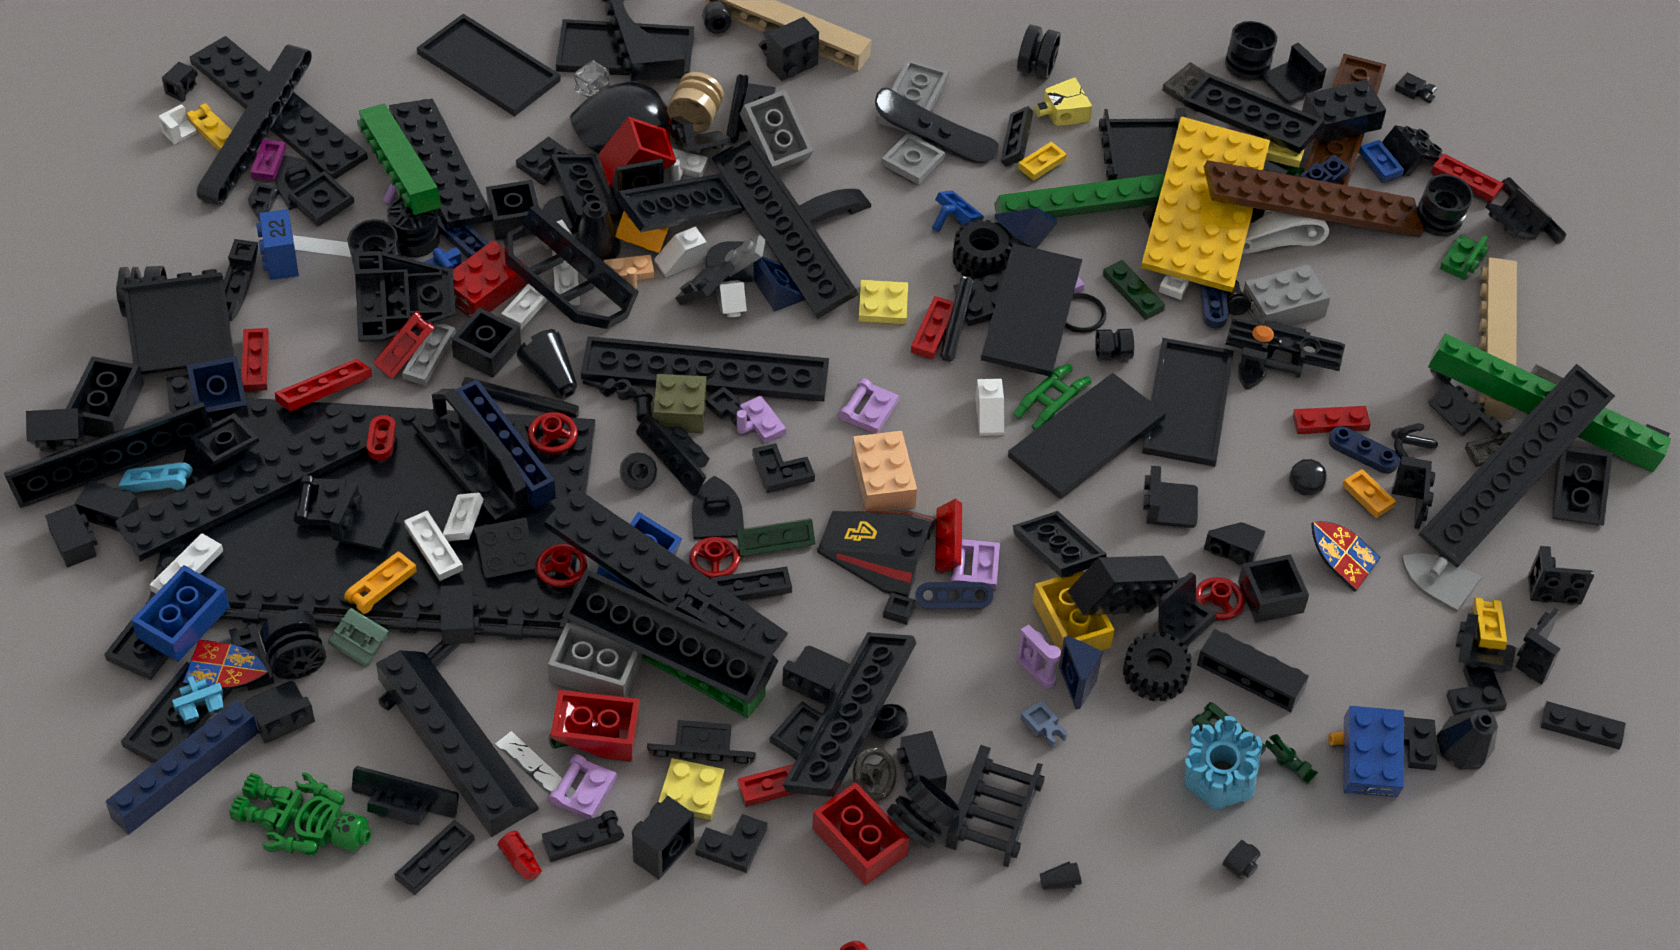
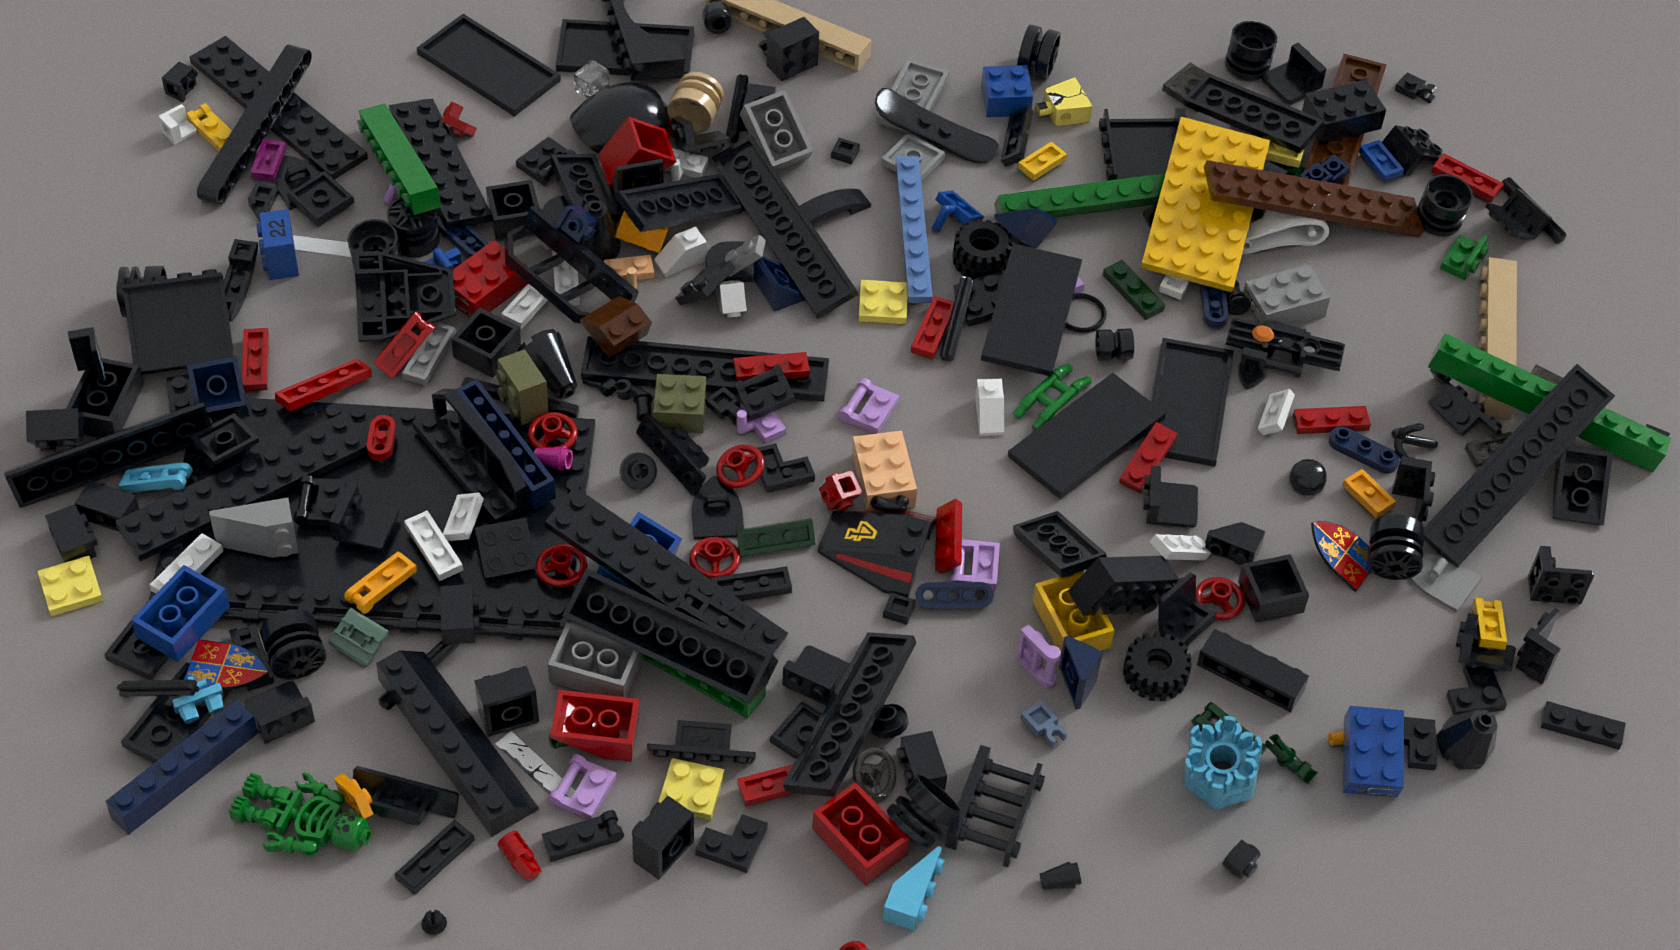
(70, 586): none -> light yellow plate
(86, 350): none -> black panel
(158, 688): none -> black axle
(256, 528): none -> light grey slope
(354, 796): none -> light orange plate
(434, 922): none -> black piece
(451, 118): none -> red bracket
(507, 701): none -> black brick
(522, 387): none -> olive piece
(555, 457): none -> dark pink cone
(577, 215): none -> dark blue brick
(617, 325): none -> reddish brown slope
(737, 460): none -> red piece
(767, 398): none -> black plate
(793, 365): none -> red plate
(840, 491): none -> red brick
(845, 151): none -> black tile
(886, 505): none -> black arm
(910, 891): none -> medium azure slope
(913, 230): none -> medium blue plate
(1005, 89): none -> blue brick
(1149, 453): none -> red plate
(1180, 547): none -> white plate
(1276, 412): none -> white plate
(1396, 547): none -> black wheel

